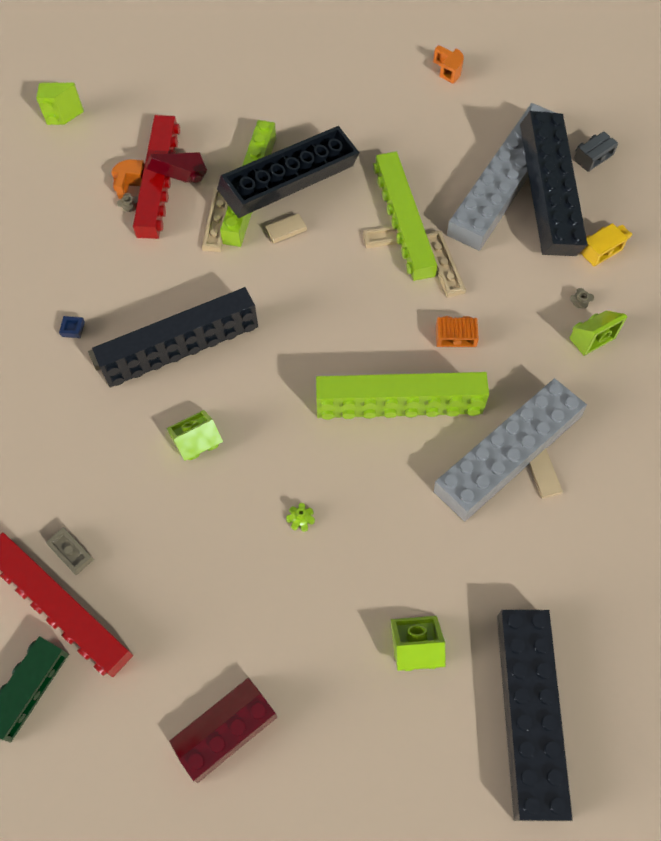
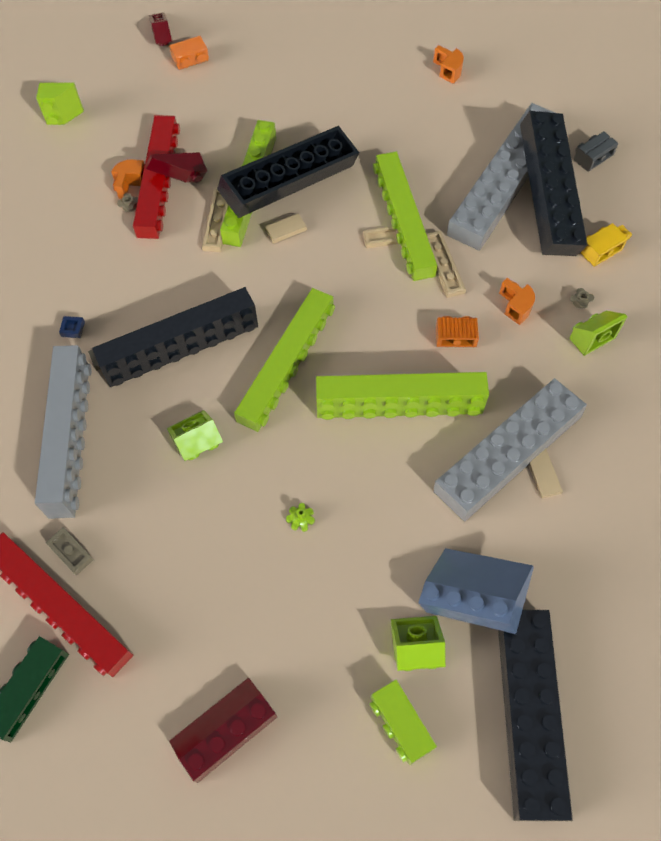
(63, 433): none -> light grey brick
(160, 29): none -> dark red slope
(189, 52): none -> orange brick
(284, 360): none -> lime brick
(402, 722): none -> lime brick
(477, 590): none -> sand blue slope
(519, 299): none -> orange brick

